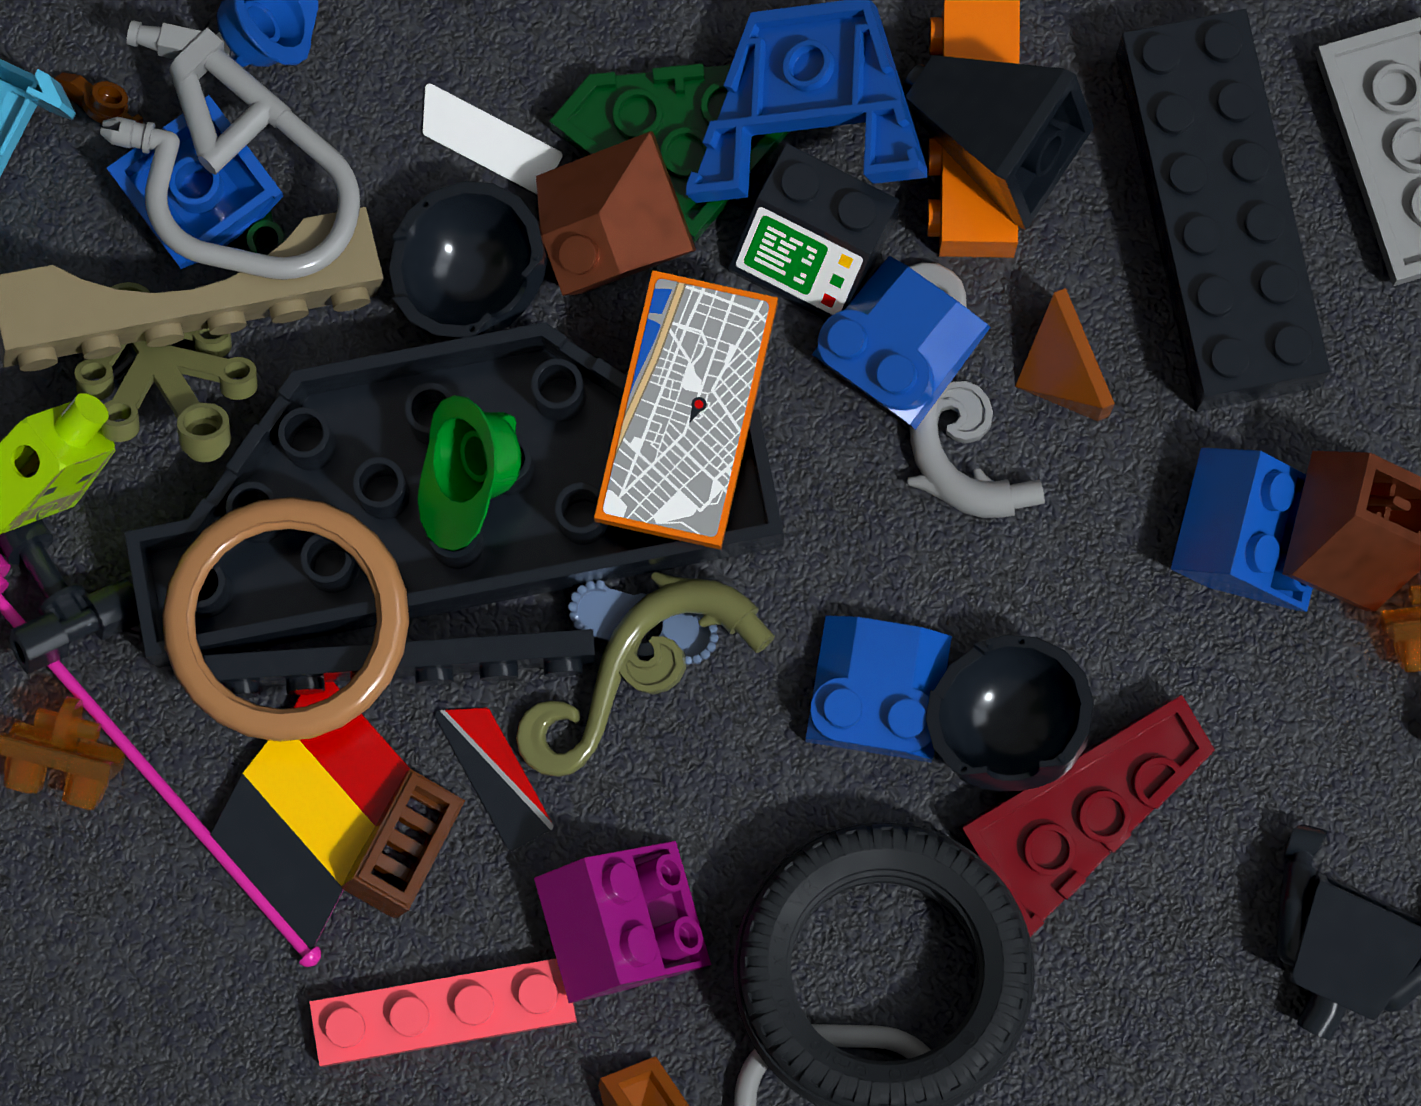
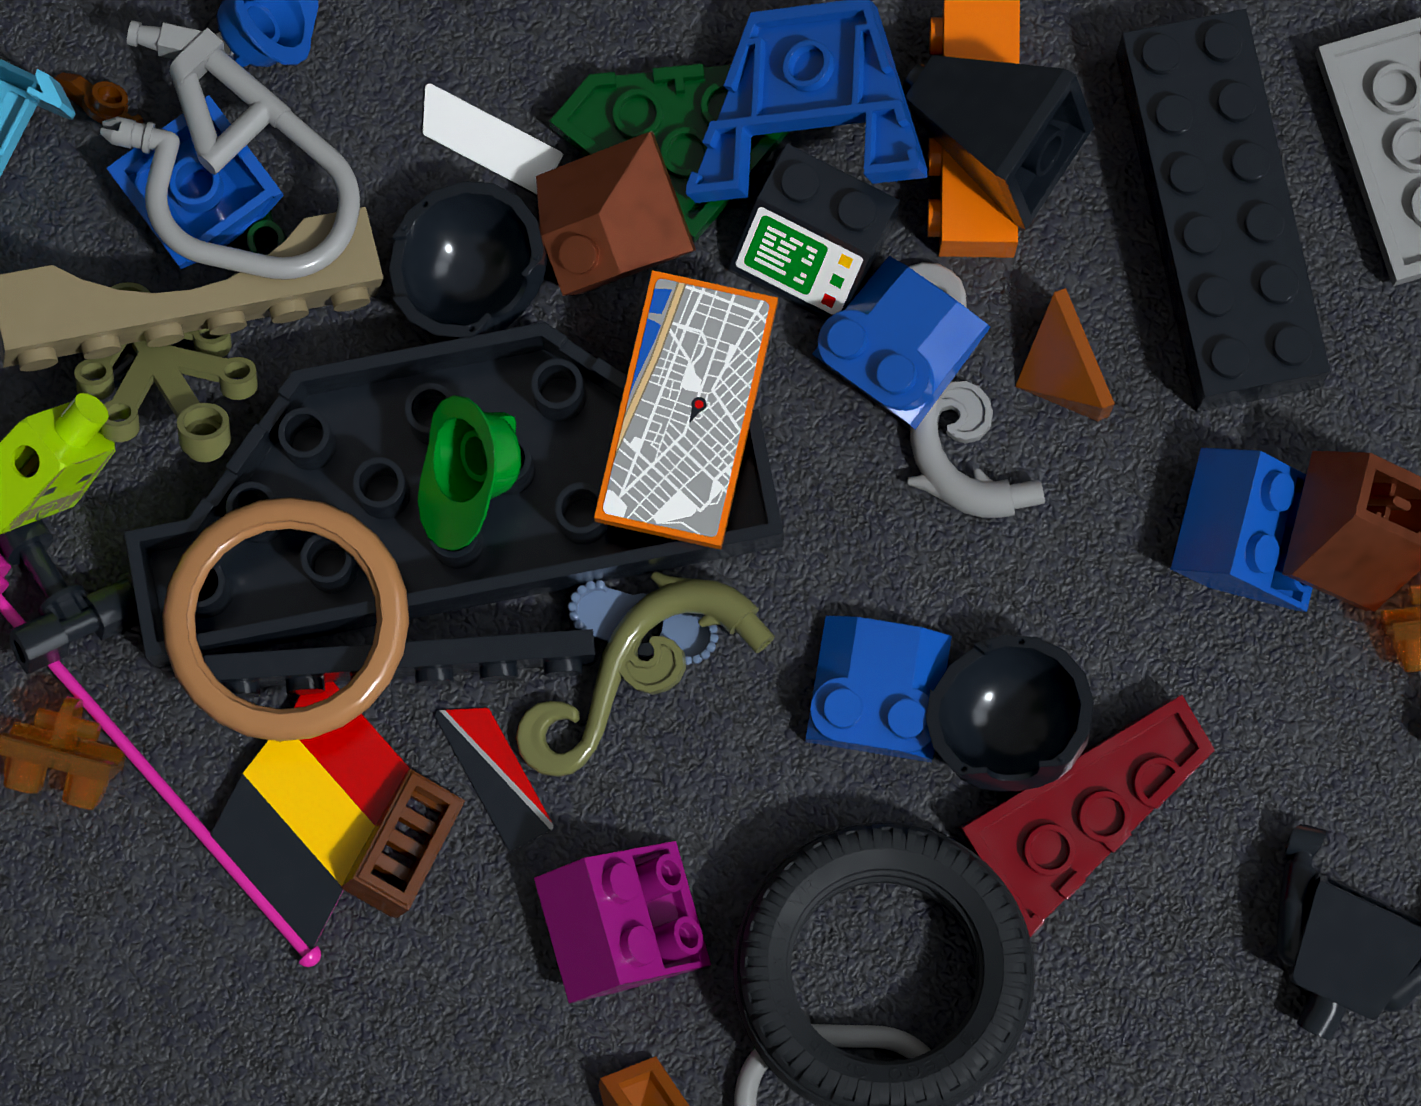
(440, 1012): coral plate -> none

